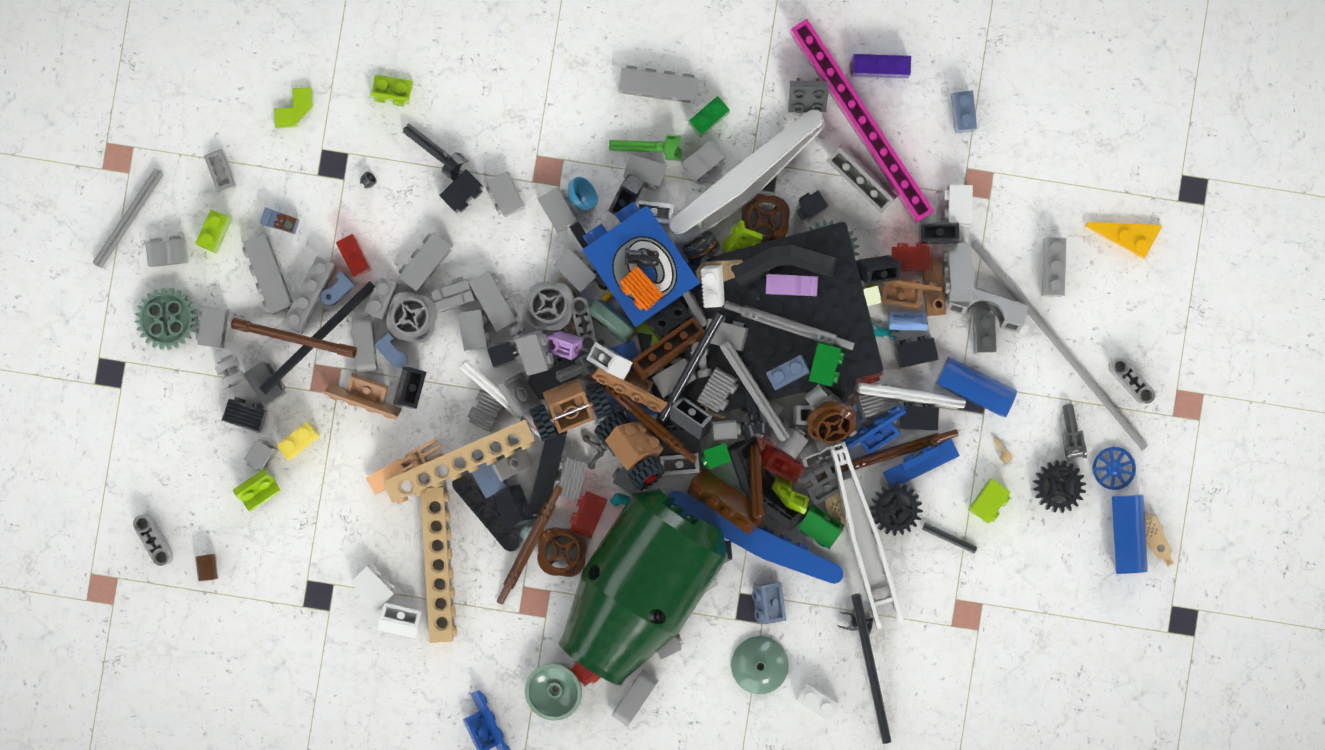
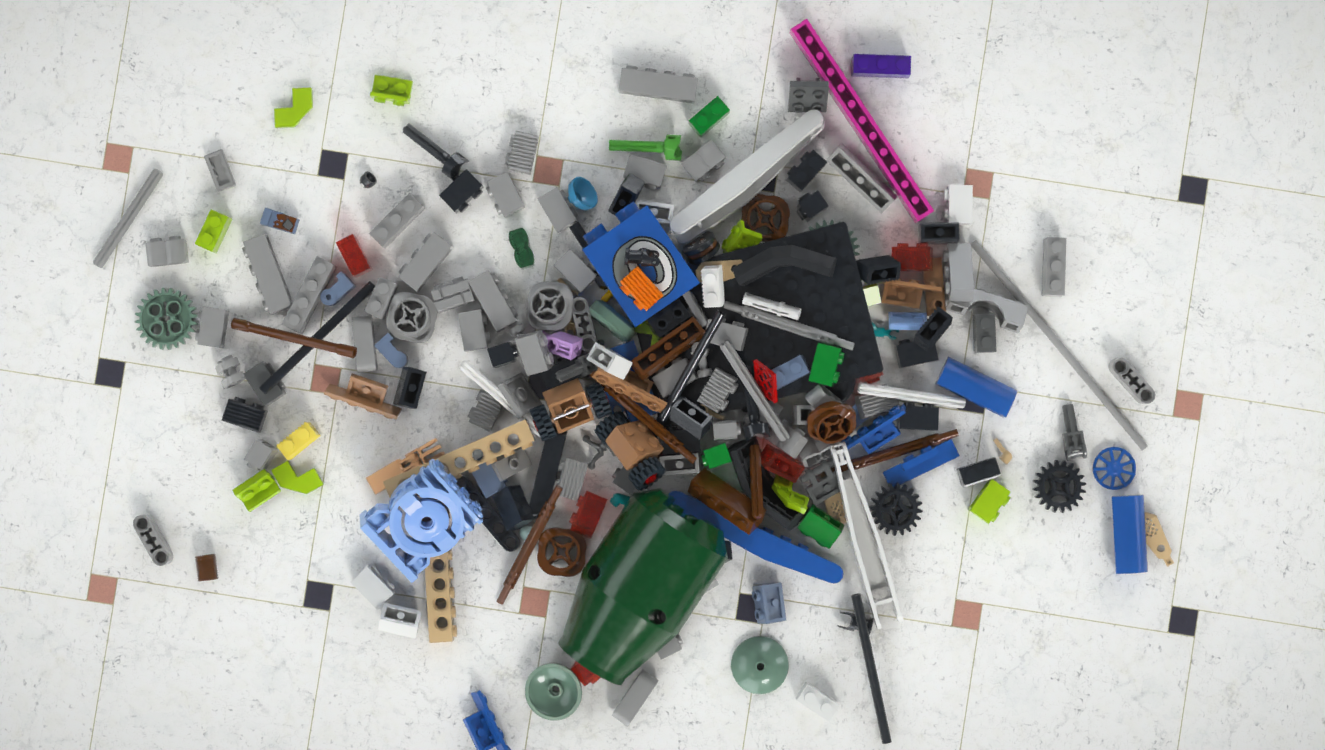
(288, 479): none -> lime tile
(397, 221): none -> light grey brick
(429, 537): none -> light blue brick
(522, 152): none -> light grey brick
(523, 254): none -> clear green brick
(757, 371): none -> red window
(778, 308): none -> white pin
(791, 285): lavender piece -> none
(810, 166): none -> black brick
(933, 329): none -> black brick
(950, 538): black bar -> none
(964, 112): sand blue brick -> none
(978, 472): none -> black brick
(1132, 237): yellow wing -> none

